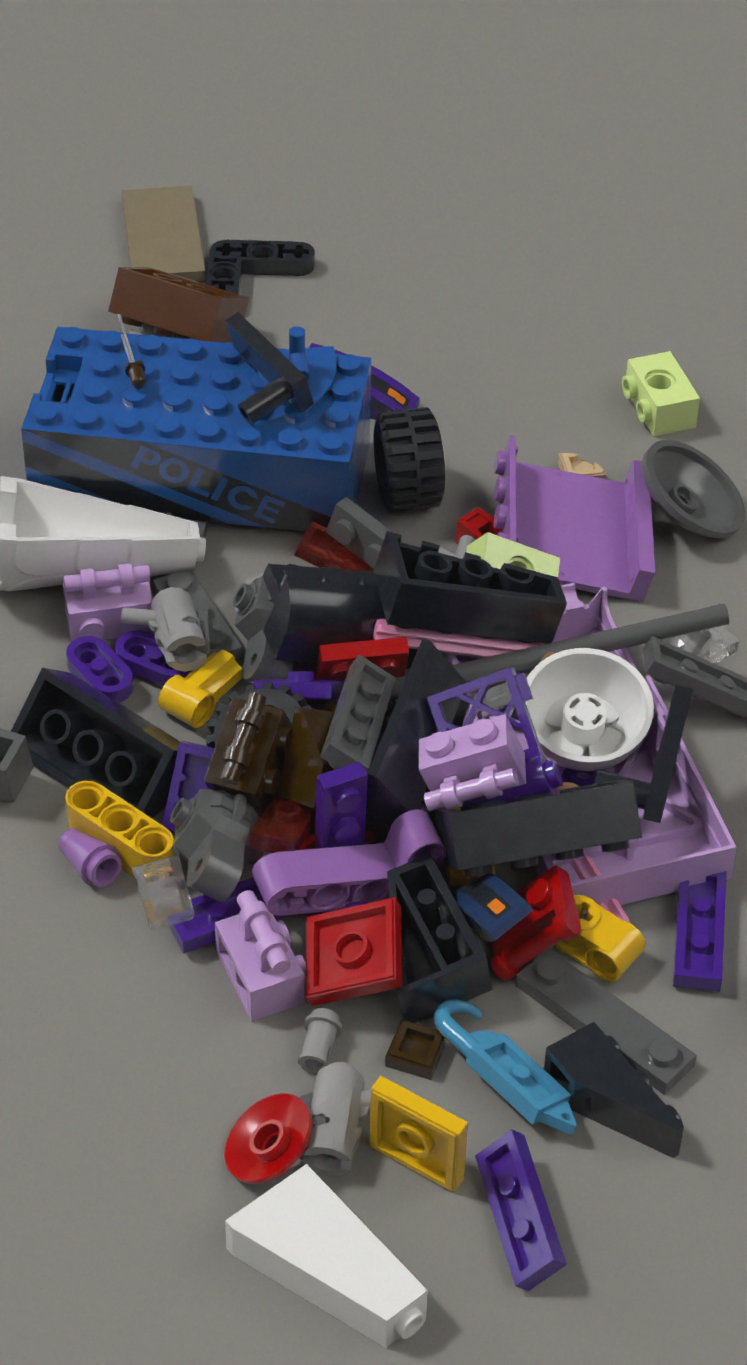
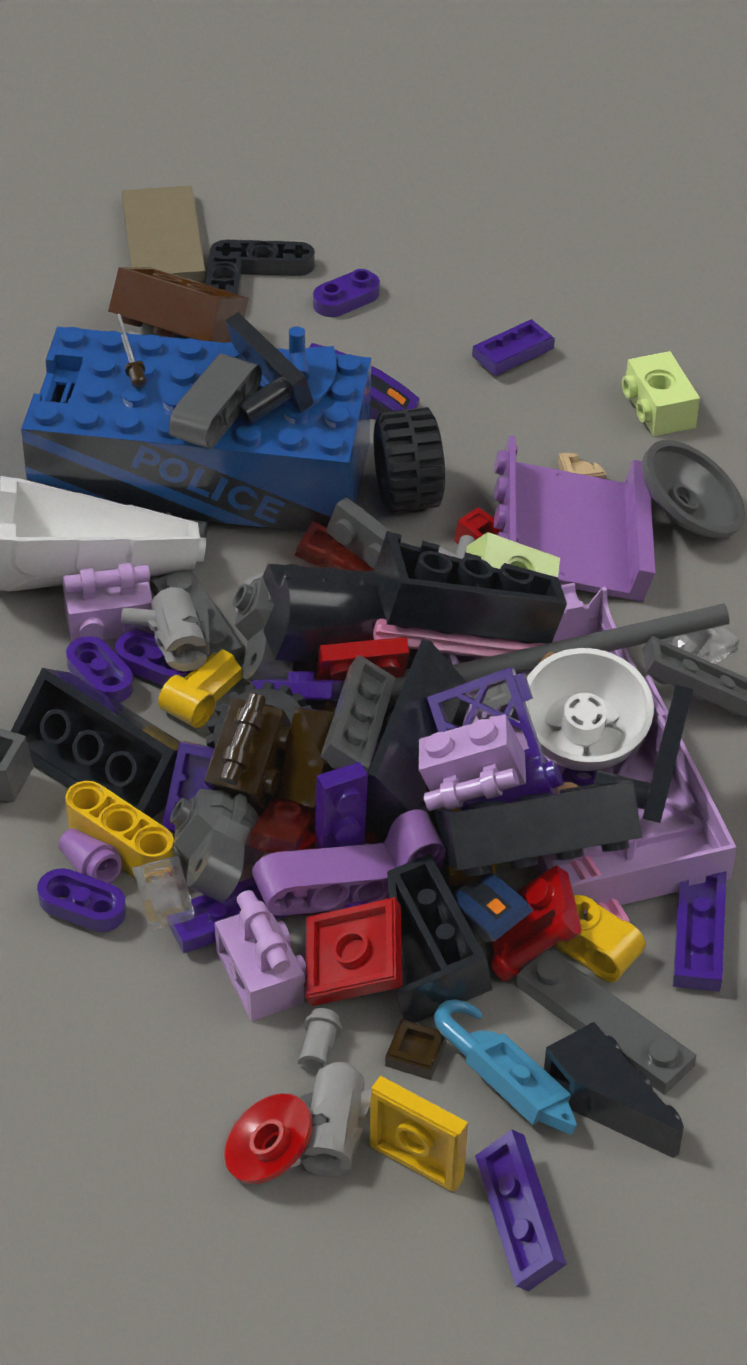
(84, 899): none -> dark purple plate
(213, 400): none -> dark grey beam
(328, 1257): white slope -> none
(346, 293): none -> dark purple plate
(513, 347): none -> dark purple plate

